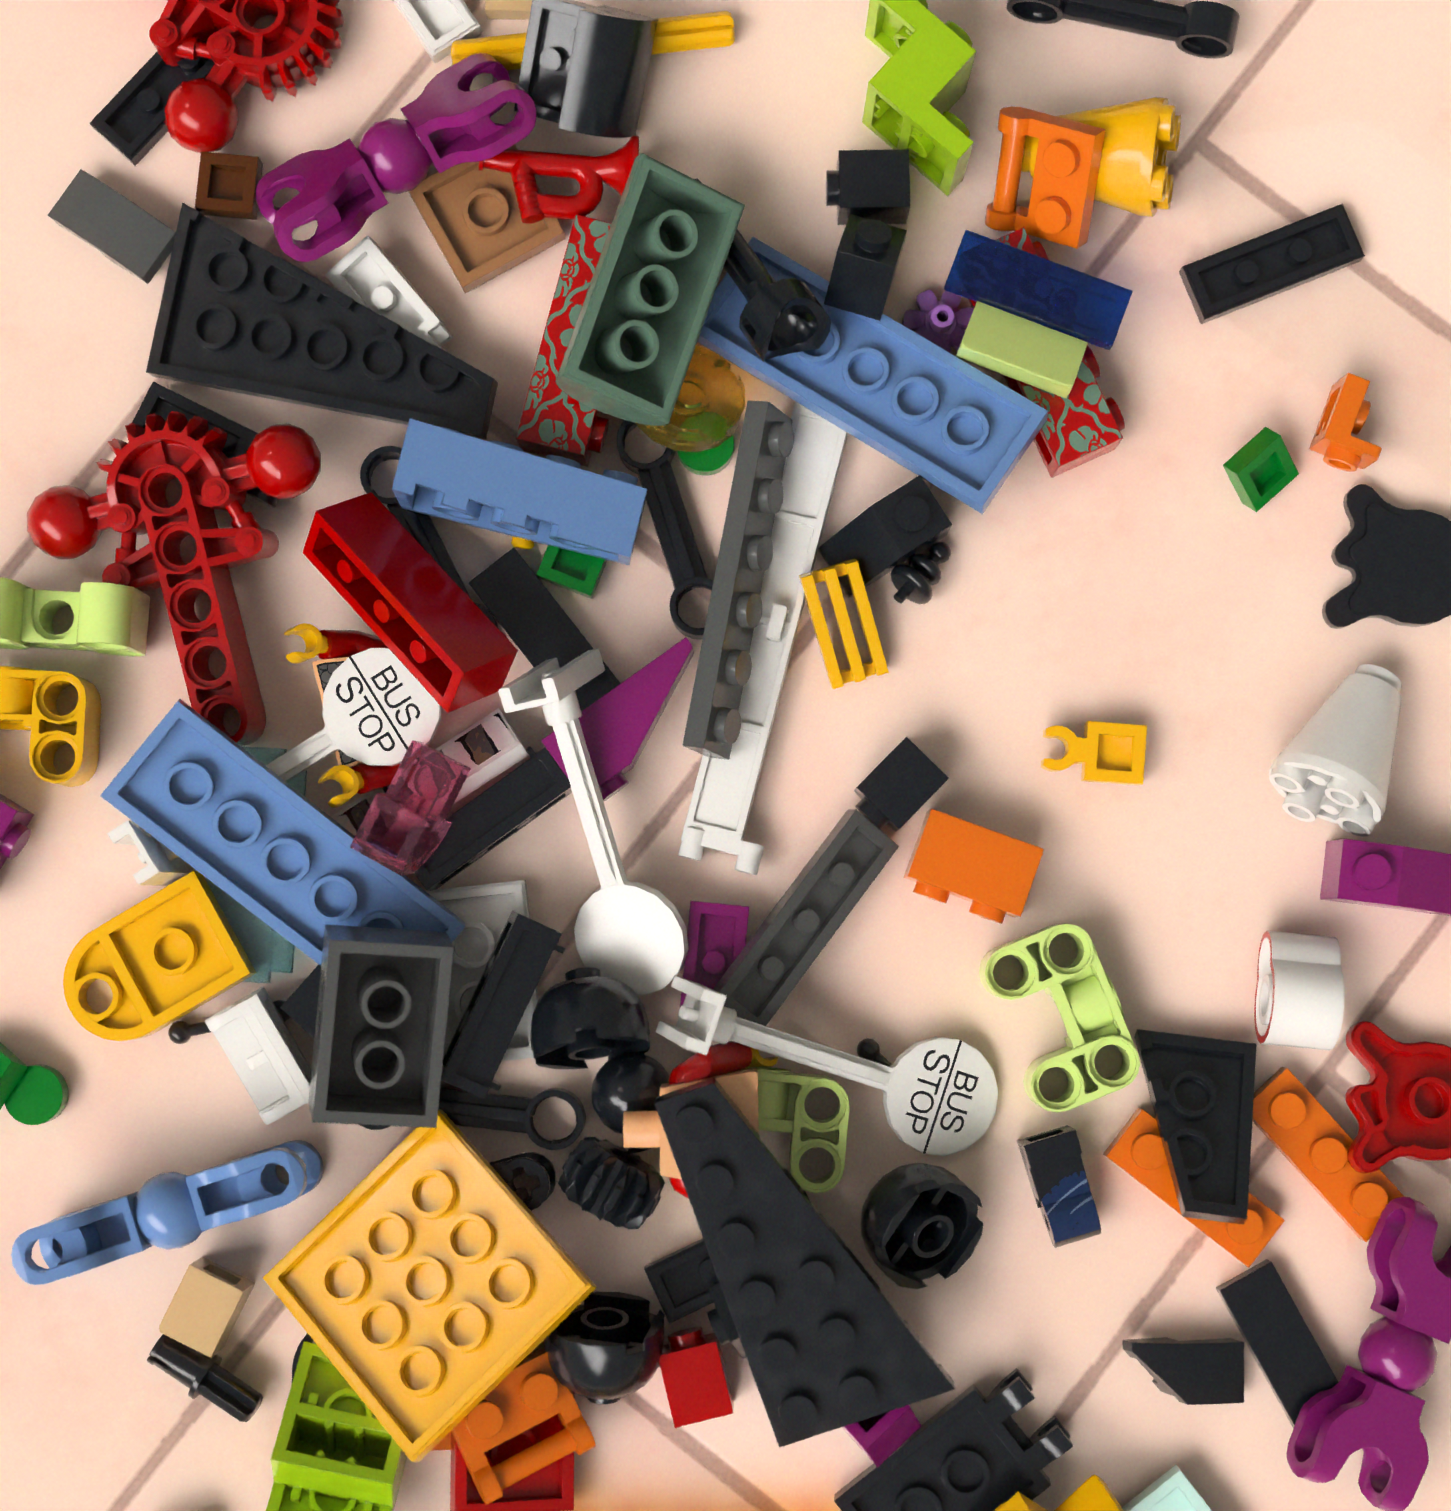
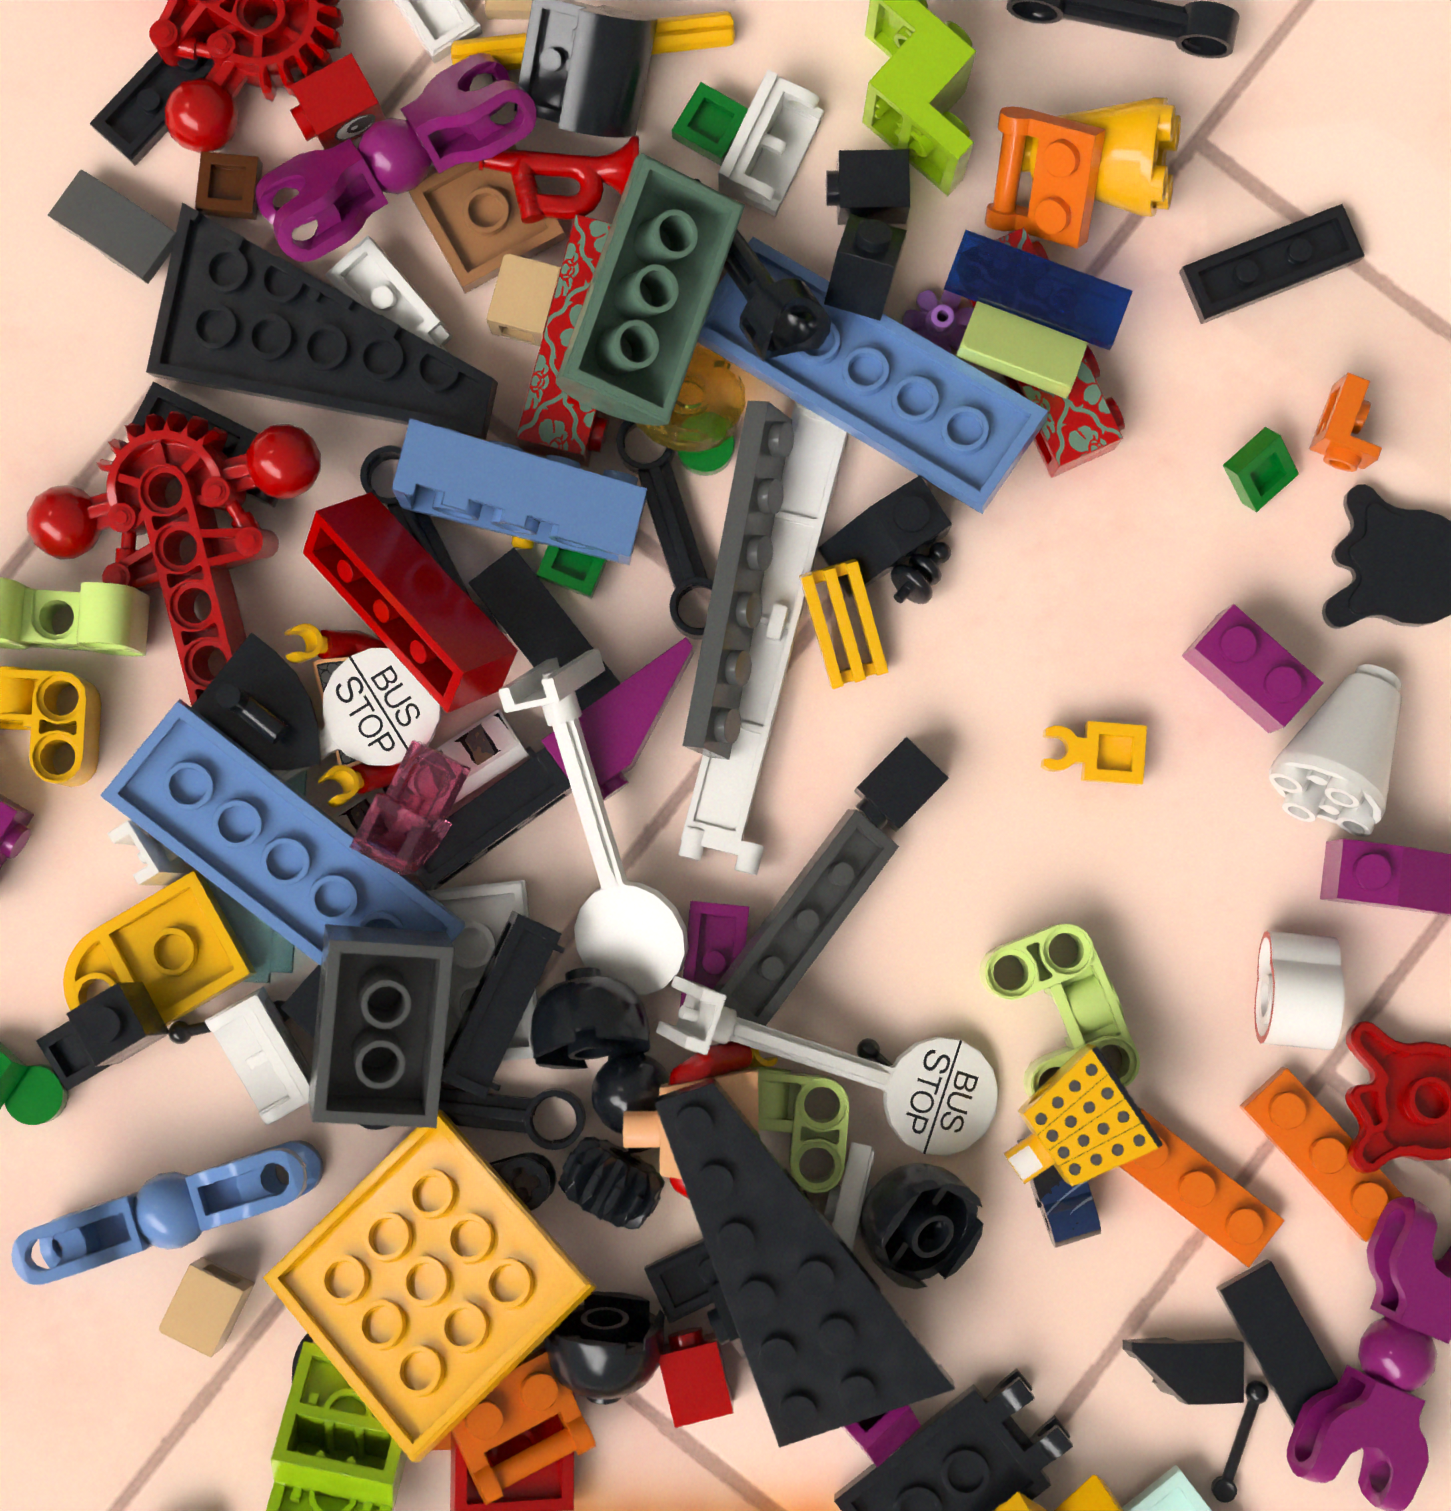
(68, 1056): none -> black tile
(118, 1023): none -> black brick
(205, 1378): black axle -> none
(263, 708): none -> black shield
(335, 103): none -> red brick
(522, 299): none -> tan panel
(709, 123): none -> green plate
(770, 144): none -> white hinge
(846, 1201): none -> white plate
(972, 865): orange brick -> none
(1081, 1123): none -> yellow torso
(1204, 1118): black wing -> none
(1223, 1486): none -> black hinge
(1252, 669): none -> magenta brick

